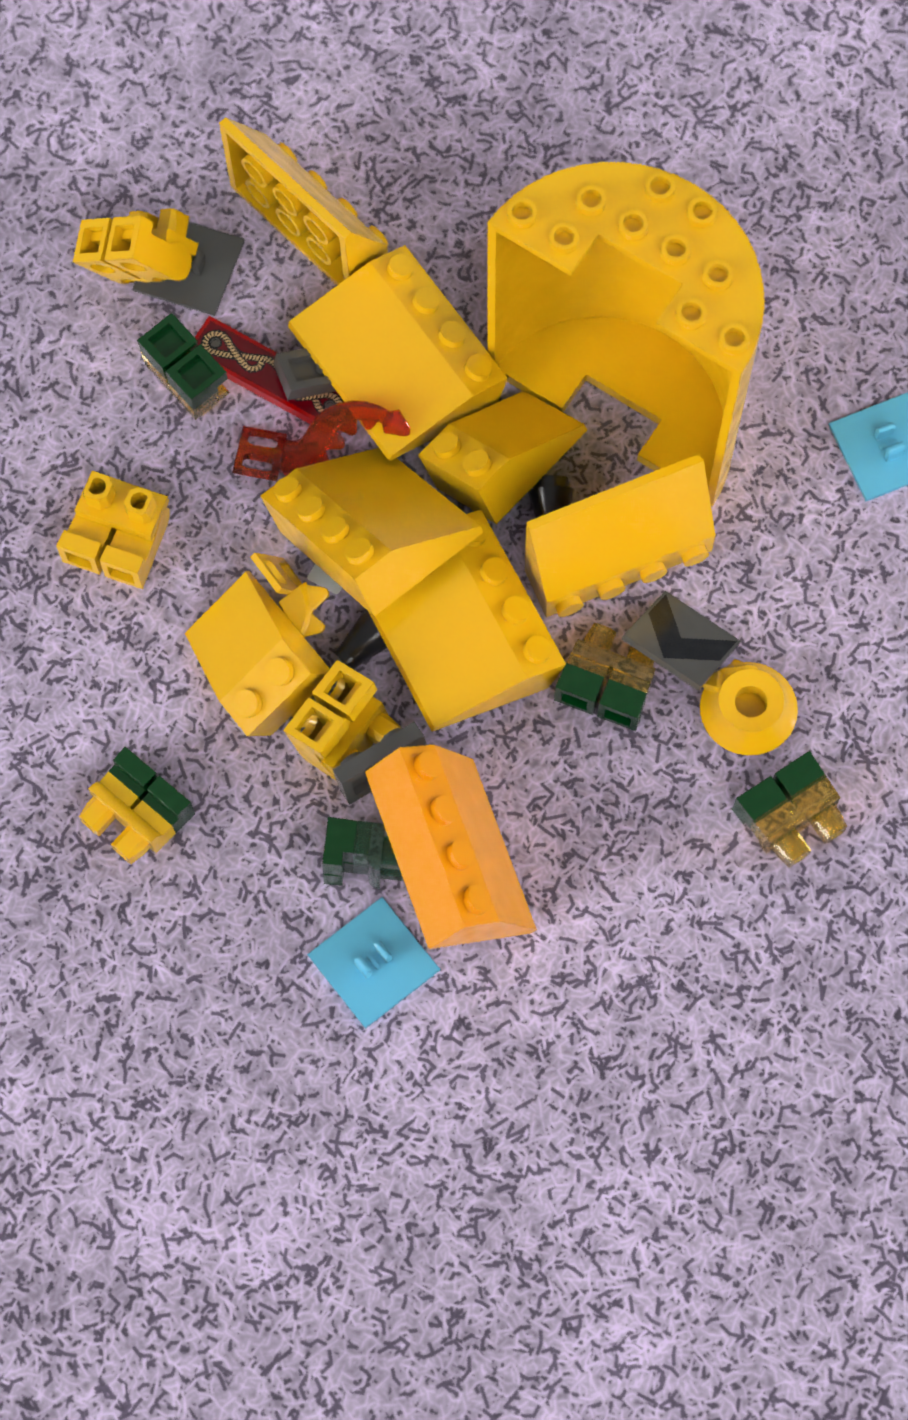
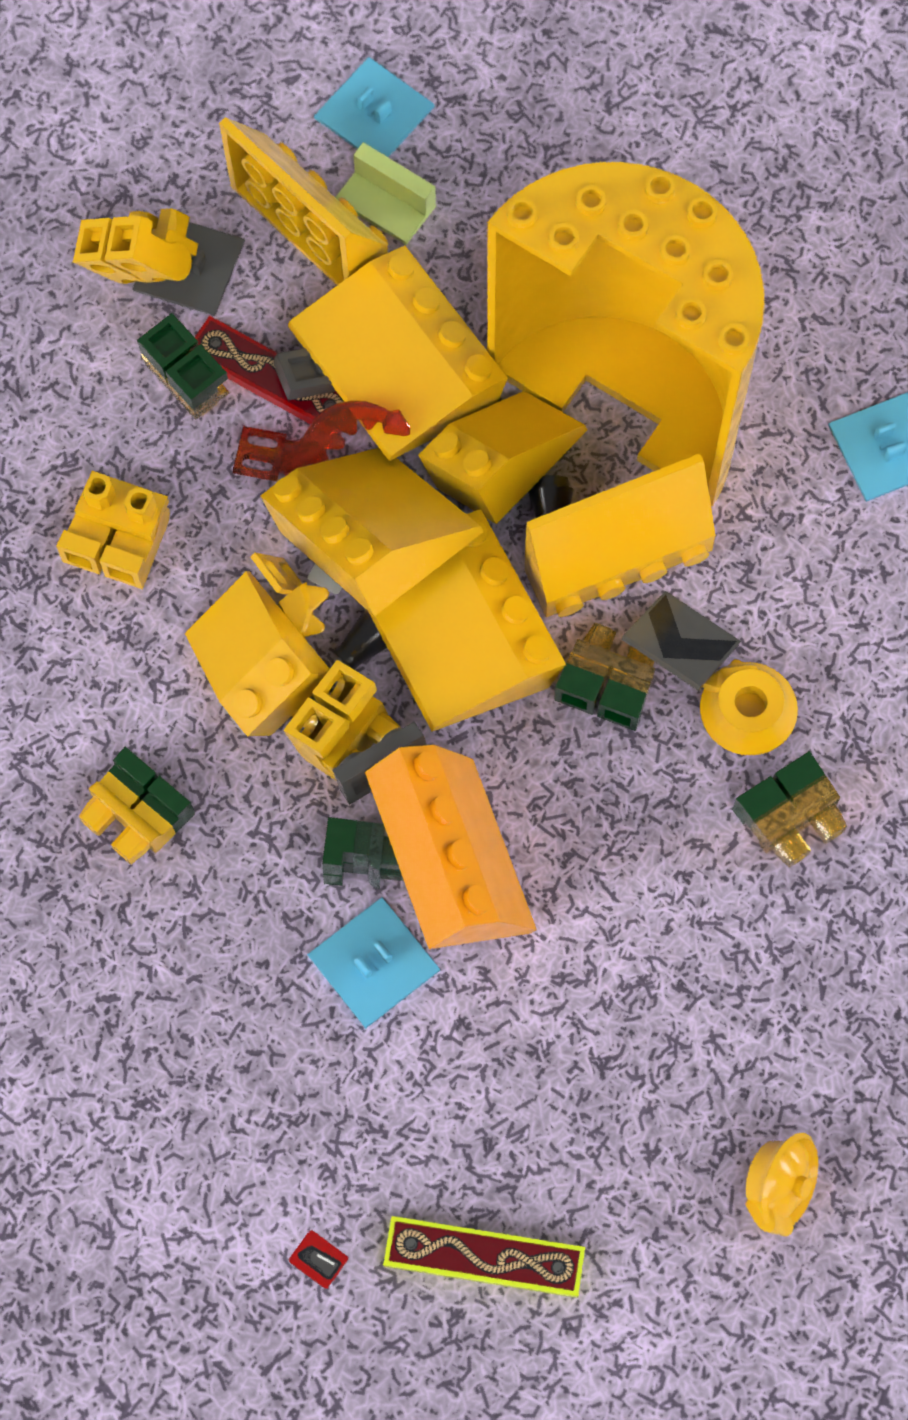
(318, 1259): none -> sticker
(374, 109): none -> medium azure piece
(388, 194): none -> yellowish green panel
(484, 1256): none -> tile
(782, 1183): none -> yellow piece

